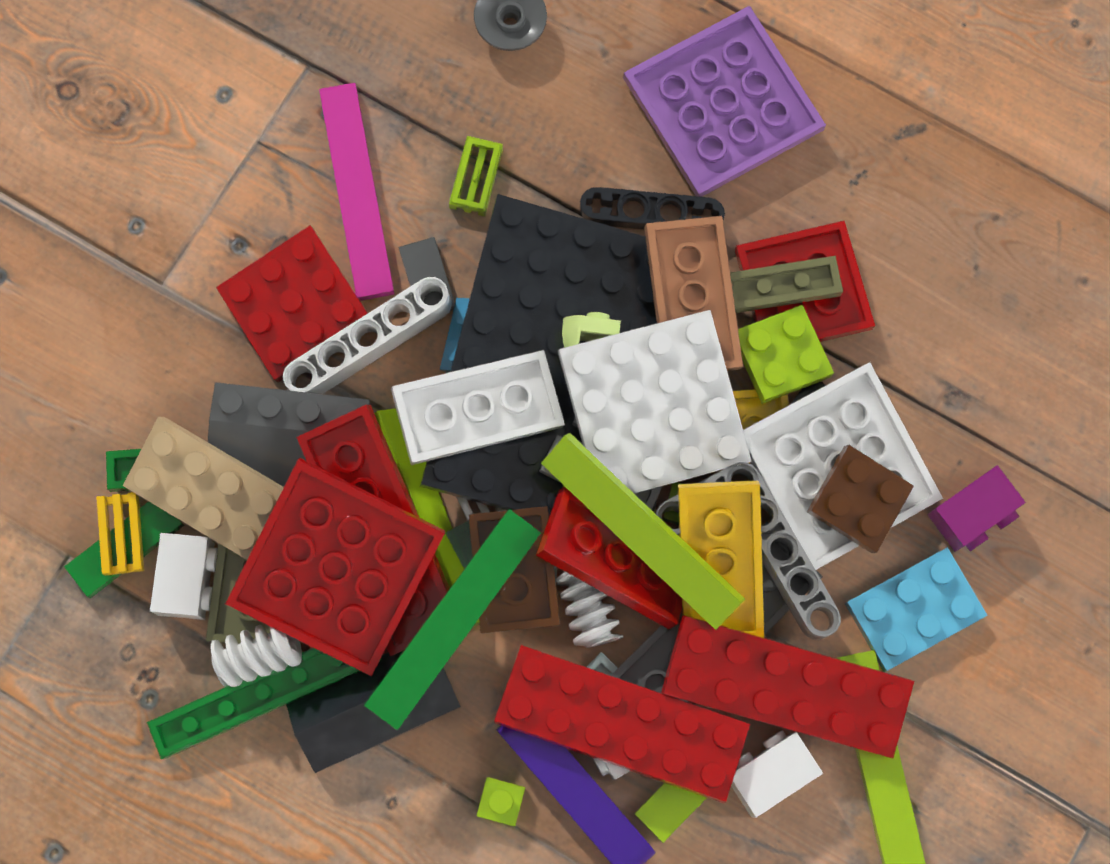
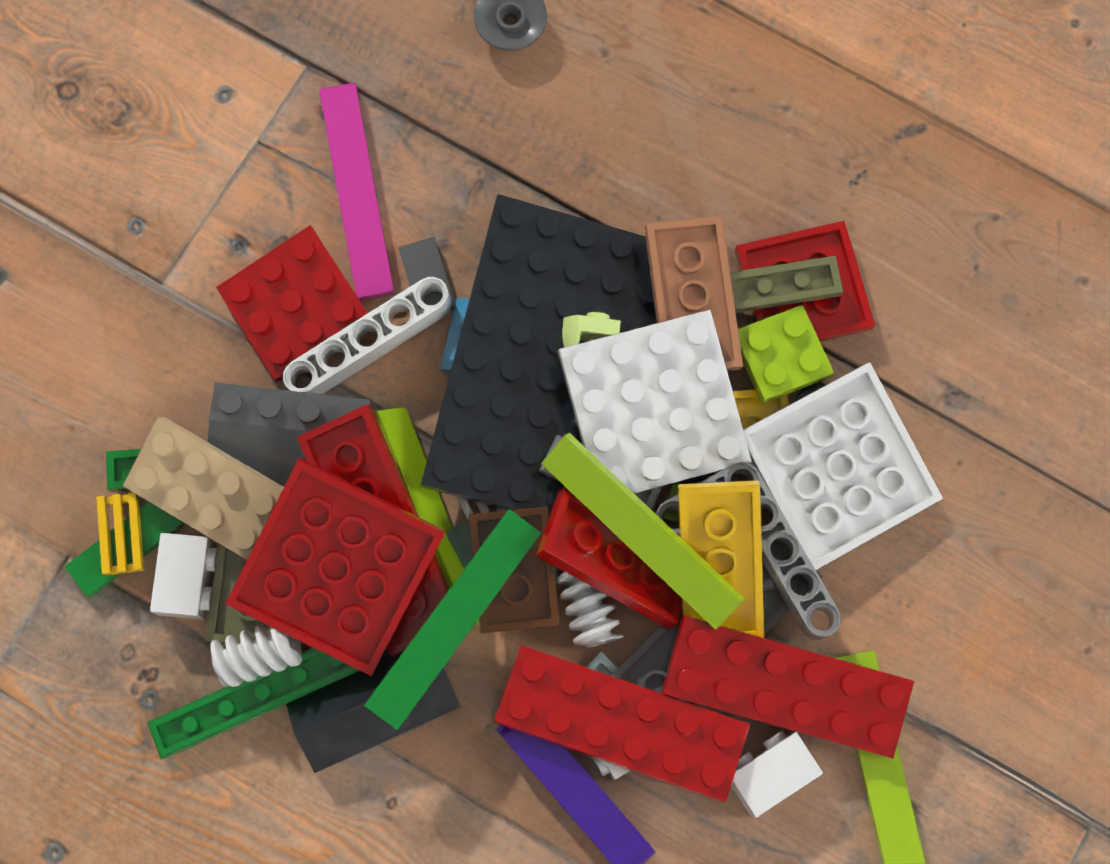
(469, 205): lime tile -> none
(477, 407): white plate -> none
(500, 801): lime plate -> none
(651, 202): black beam -> none
(668, 810): lime tile -> none
(723, 101): medium lavender plate -> none
(860, 499): reddish brown plate -> none
(916, 609): medium azure plate -> none
(976, 509): magenta brick -> none

